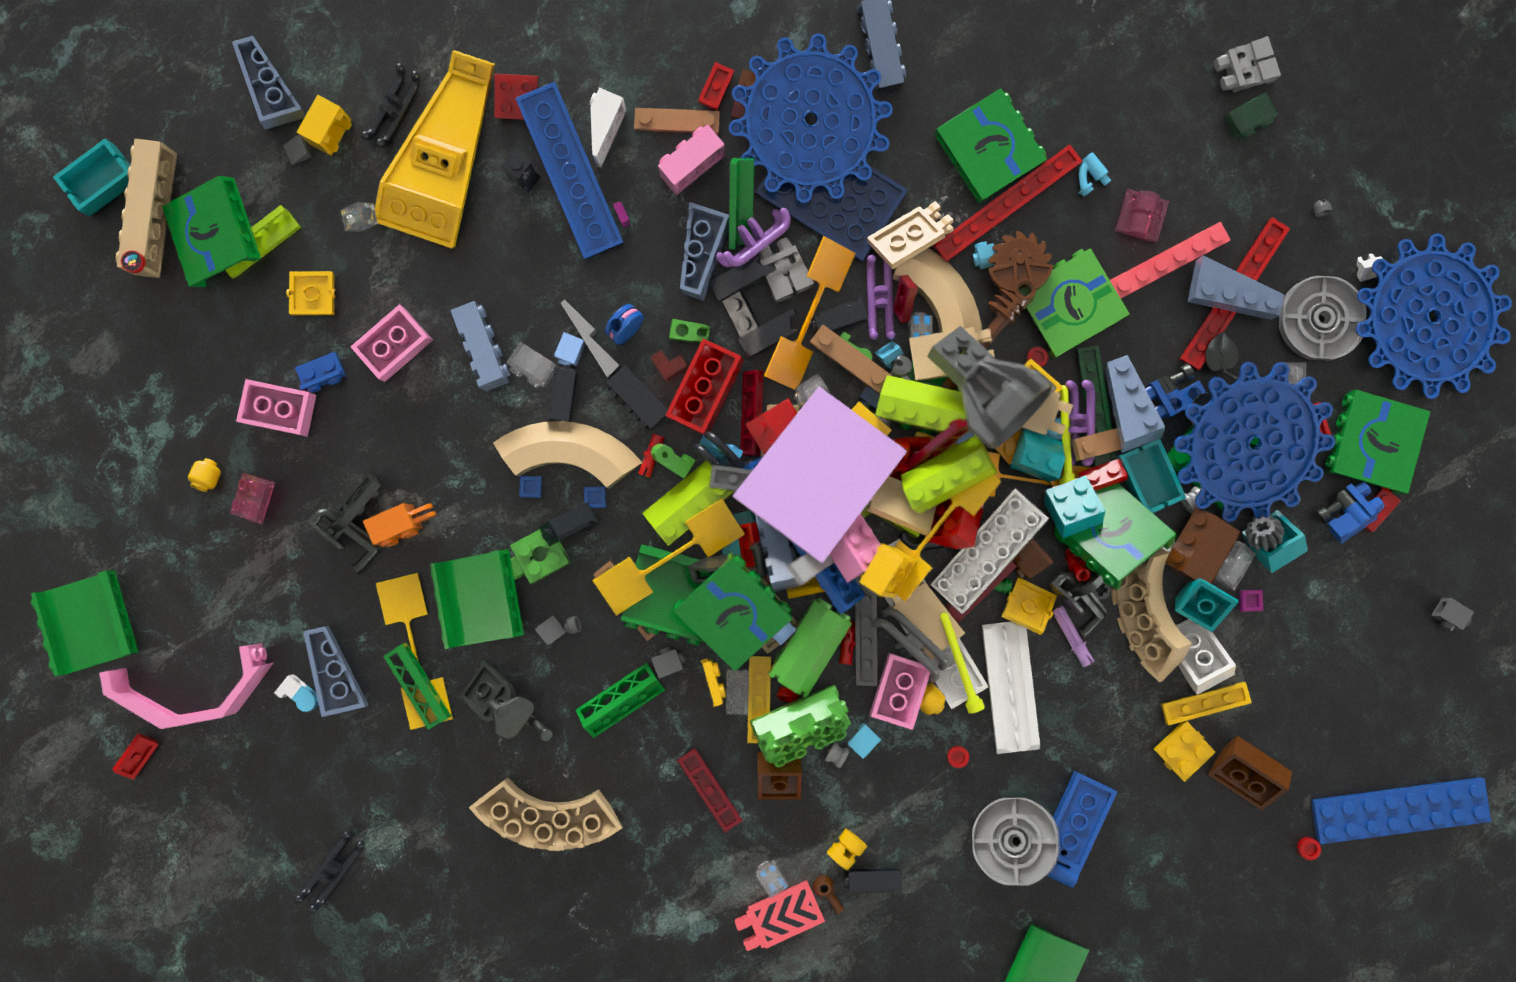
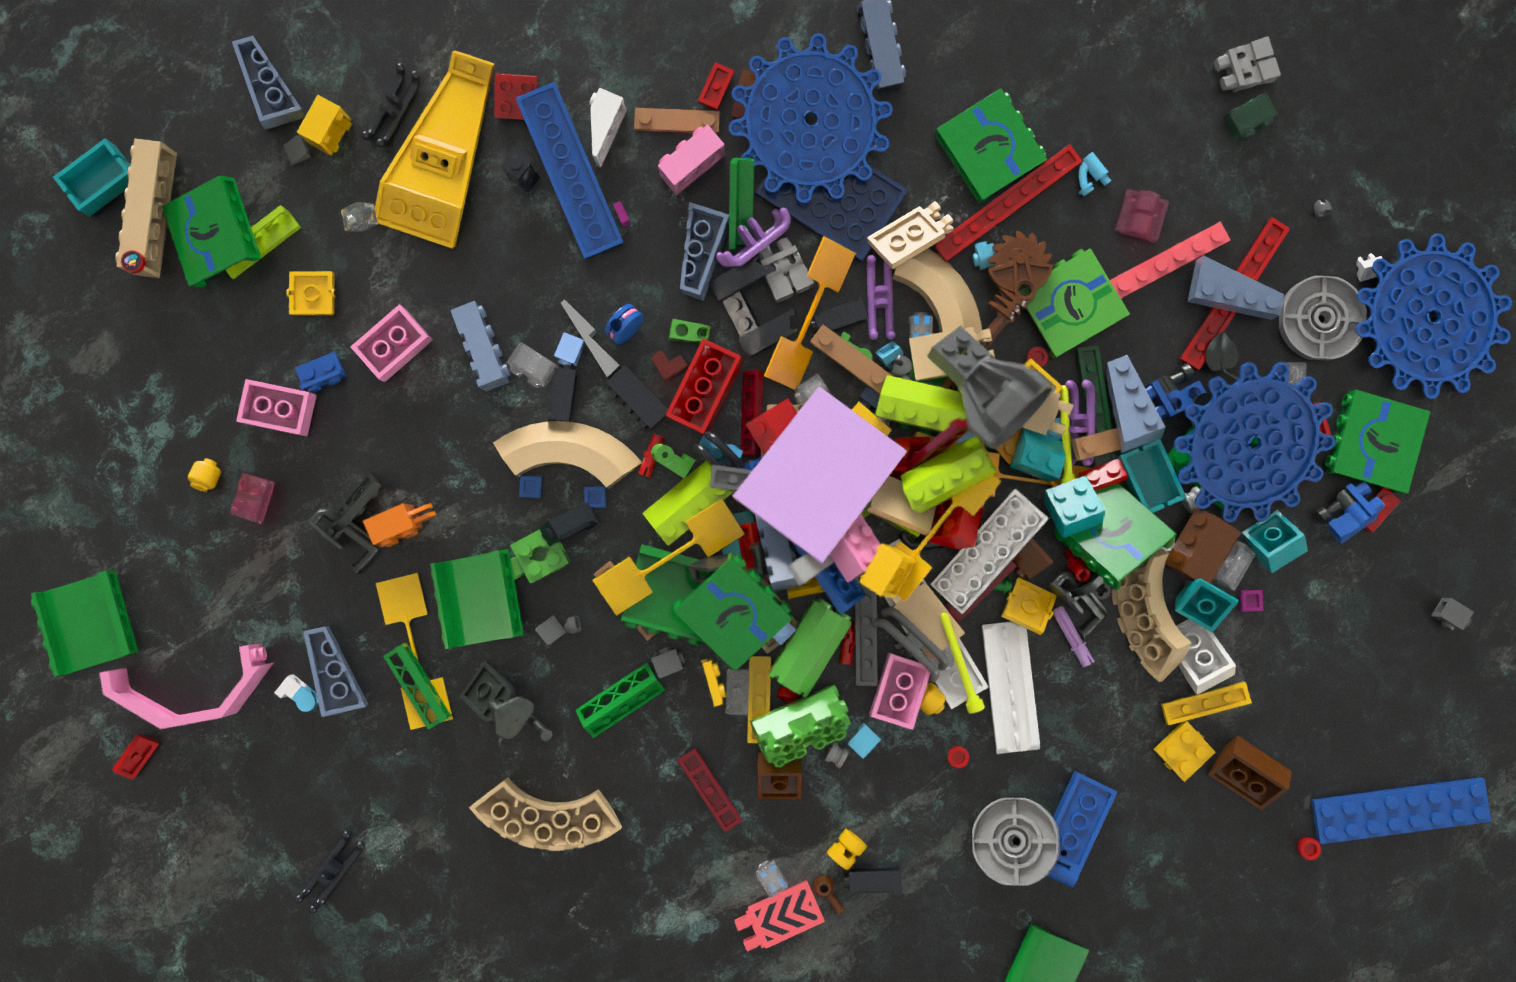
(904, 298): dark red plate -> none
(1264, 533): dark grey gear -> none

